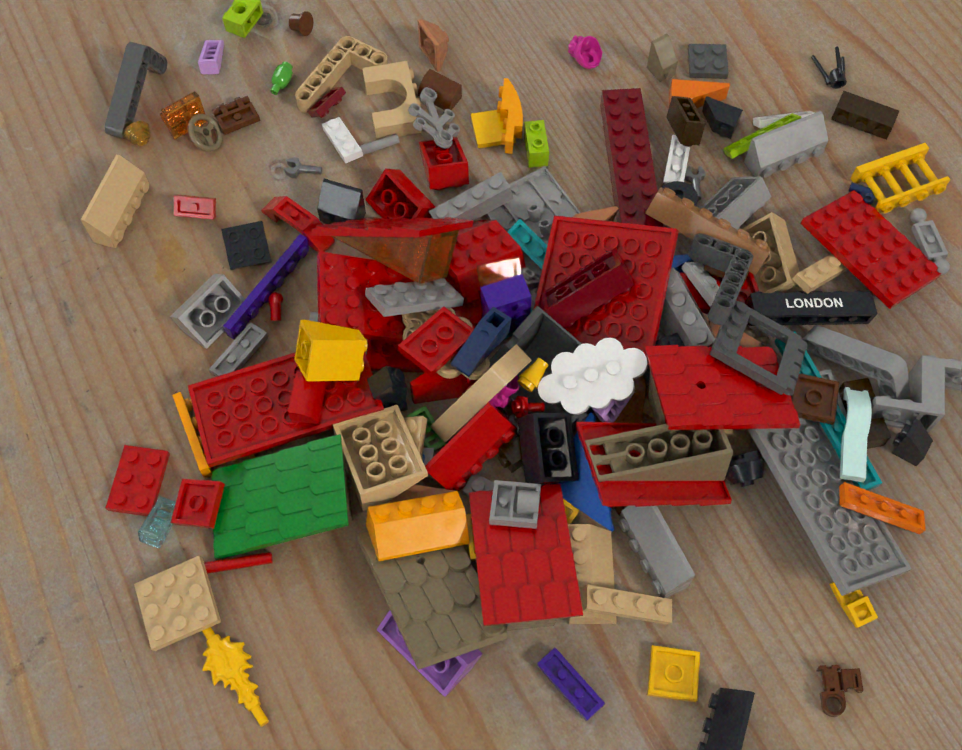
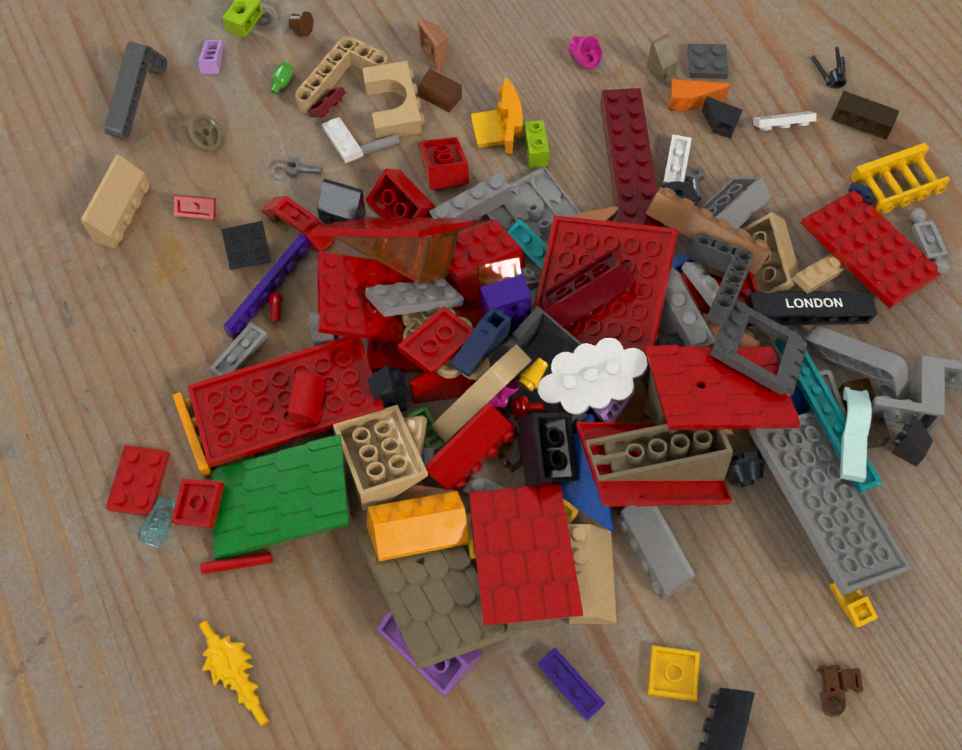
(138, 133): clear yellow cone -> none
(177, 603): tan plate -> none
(180, 112): clear orange plate -> none
(208, 310): light grey slope -> none
(235, 115): reddish brown plate -> none
(329, 352): yellow slope -> none
(441, 137): light grey plant -> none
(515, 504): light grey plate -> none
(627, 604): tan plate -> none
(685, 121): dark brown brick -> none
(742, 145): lime tile -> none
(787, 145): light grey slope -> none
(816, 398): reddish brown tile -> none
(882, 508): orange plate -> none

